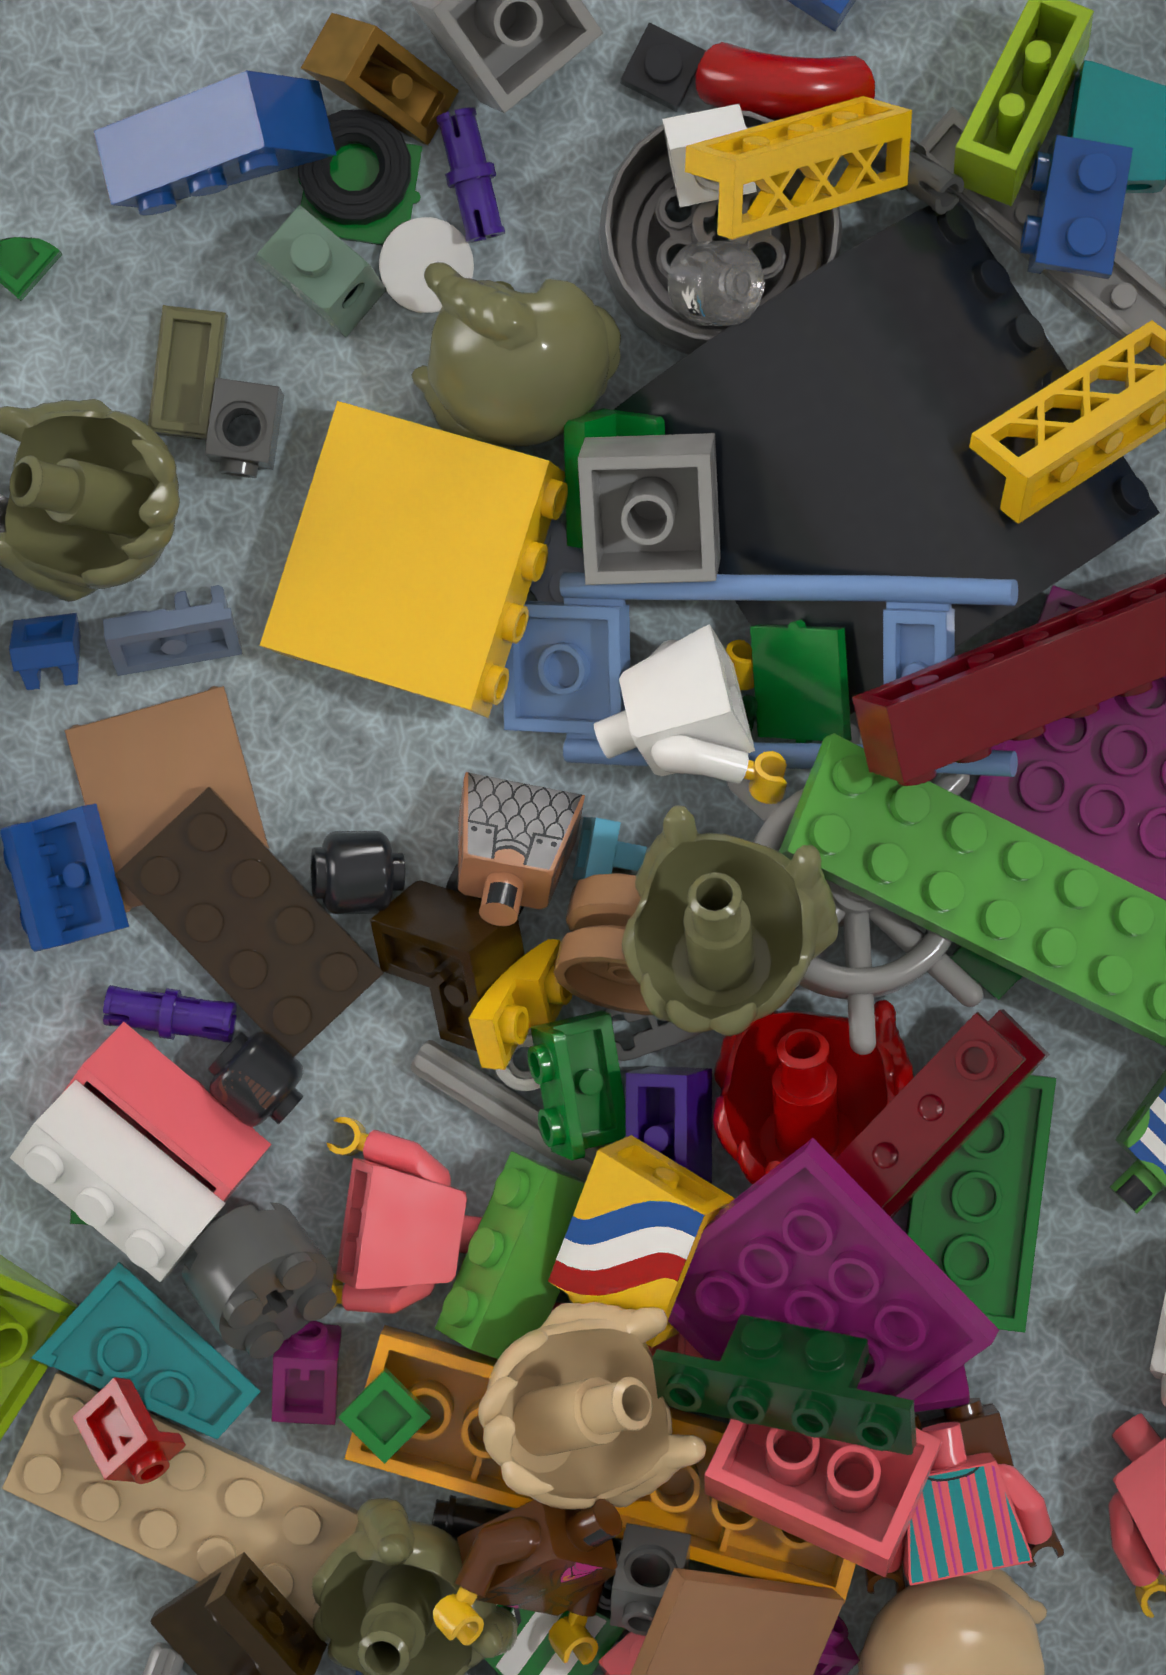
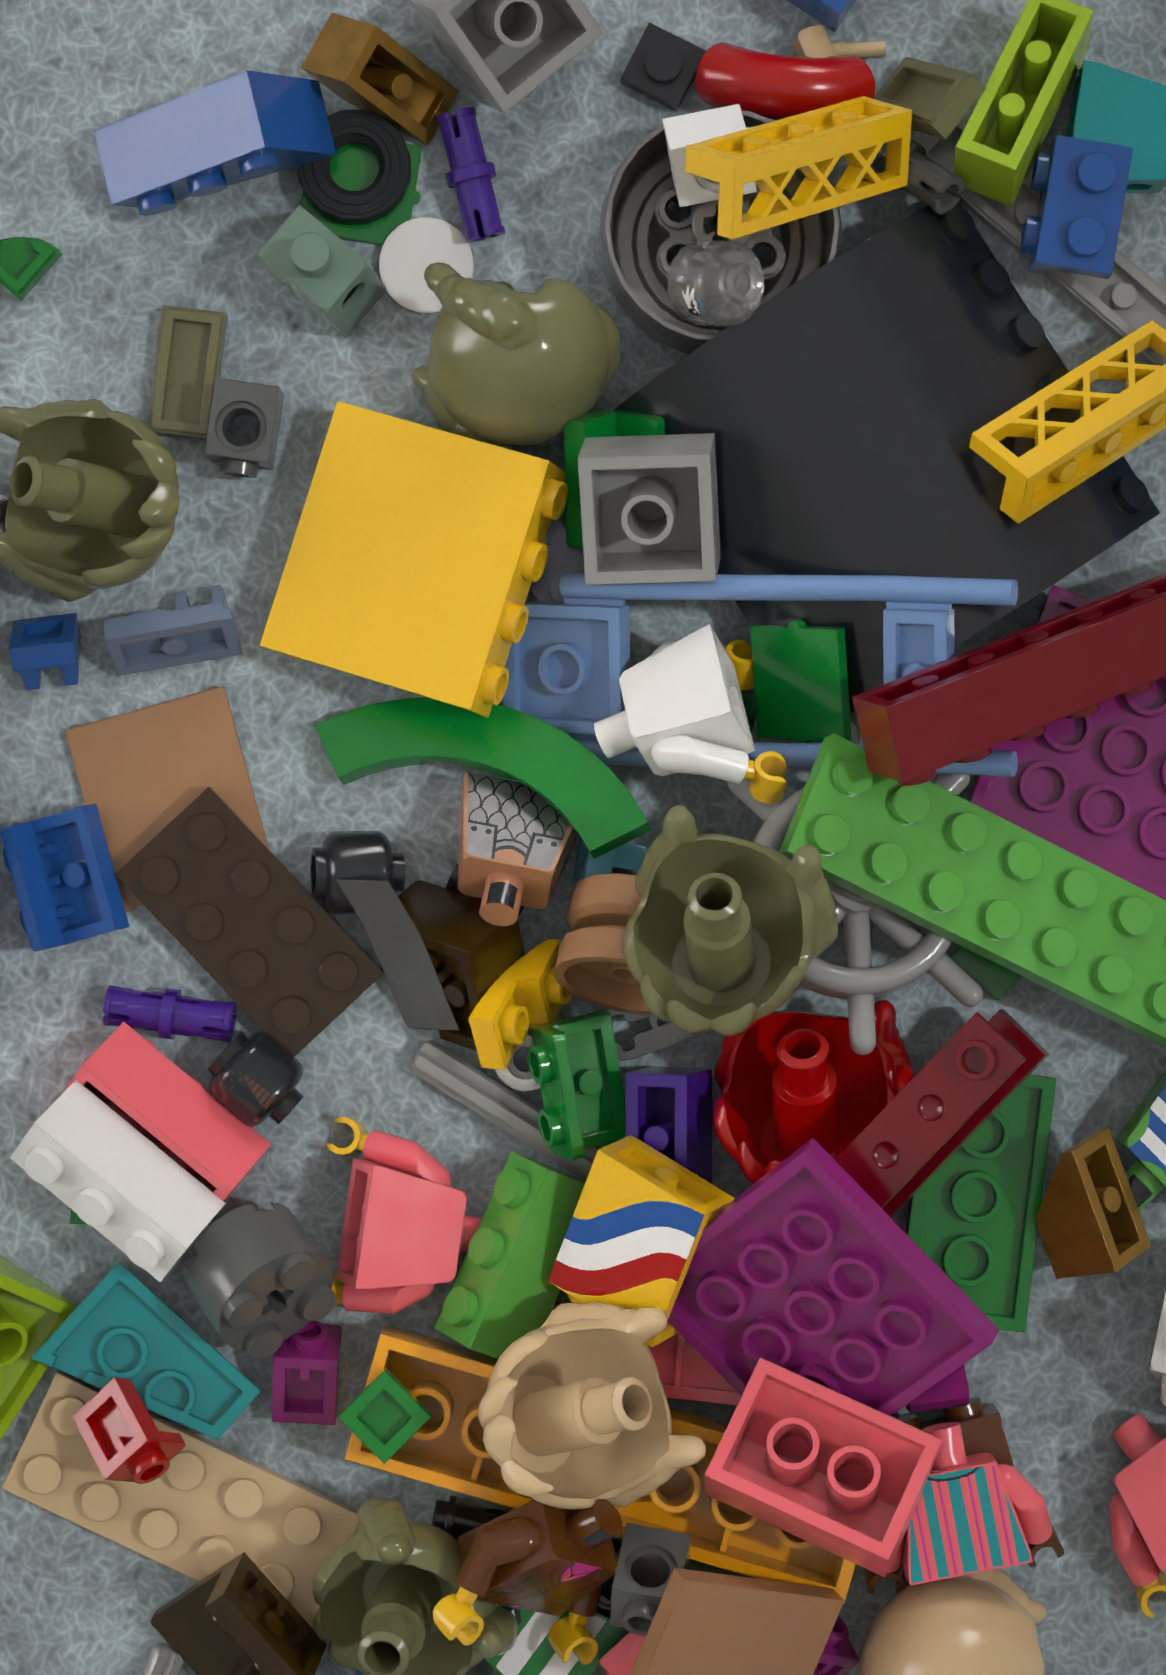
(401, 954): none -> dark grey sticker
(504, 744): none -> green tile
(789, 1382): dark green bracket -> none
(816, 43): none -> tan hand
(933, 93): none -> olive tile
(1090, 1211): none -> pearl gold slope

